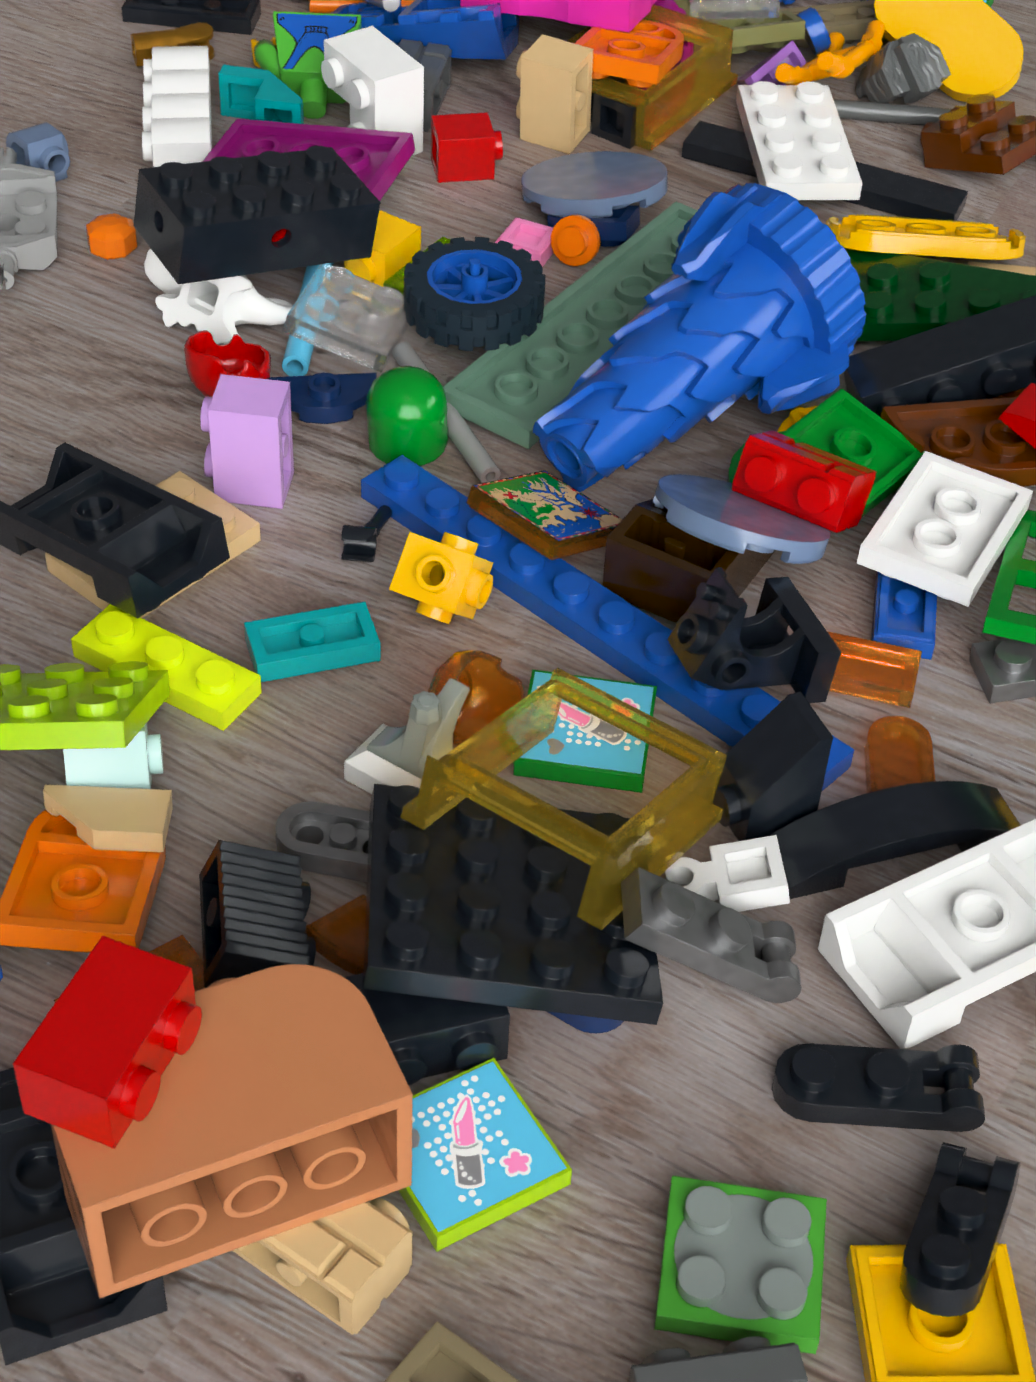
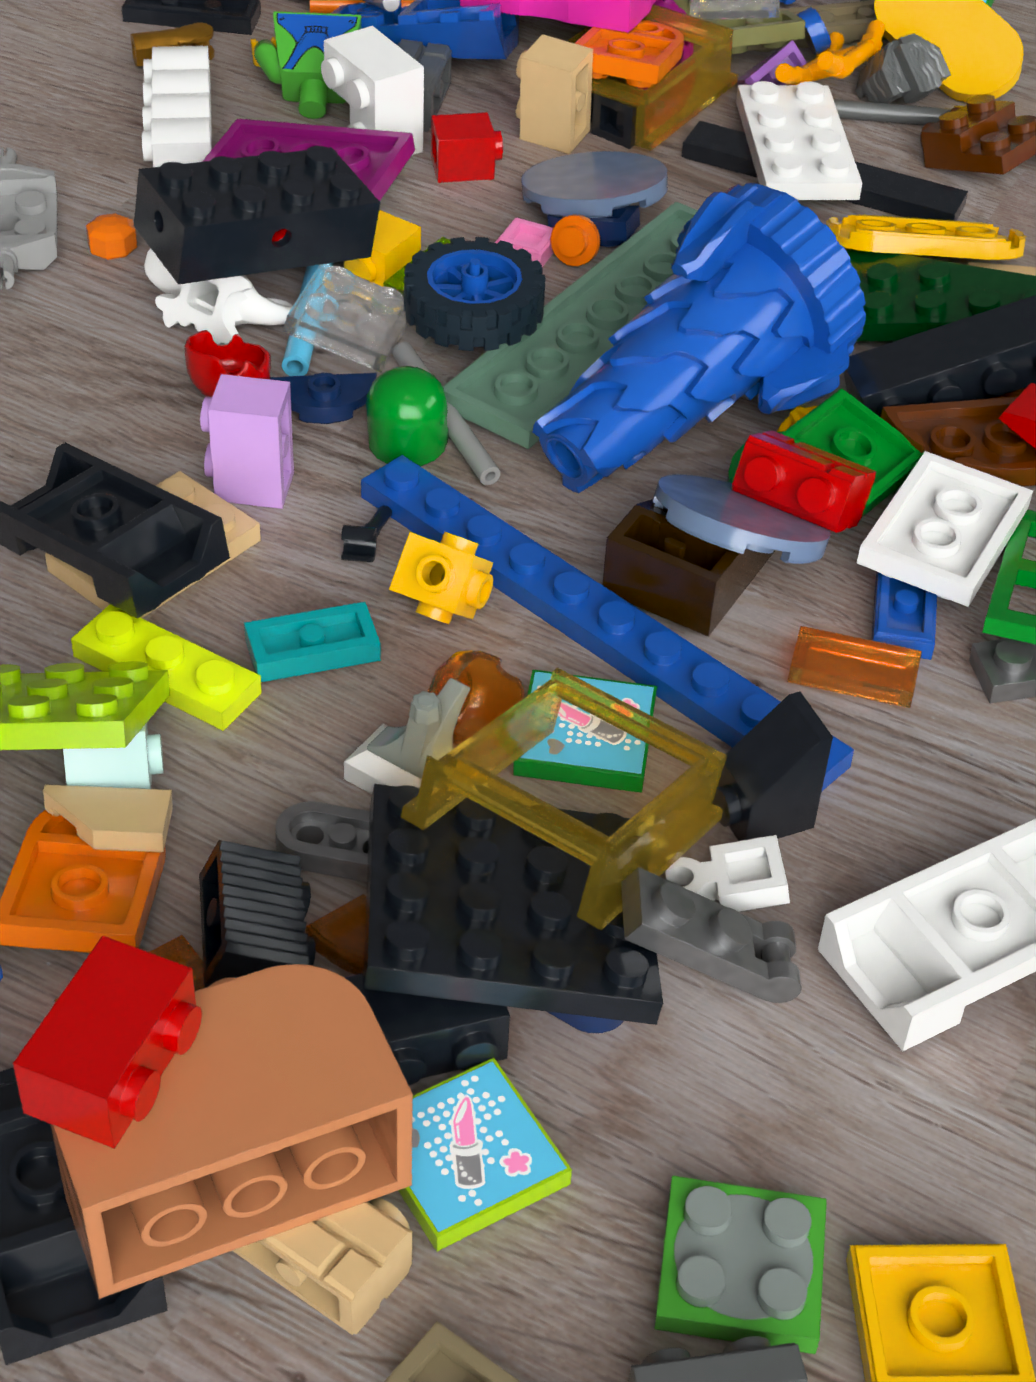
(41, 148): sand blue plate -> none
(257, 96): teal slope -> none
(544, 513): tile -> none
(756, 650): black tile -> none
(880, 1086): black plate -> none
(888, 826): black slope -> none
(898, 753): clear orange tile -> none
(957, 1232): black plate -> none

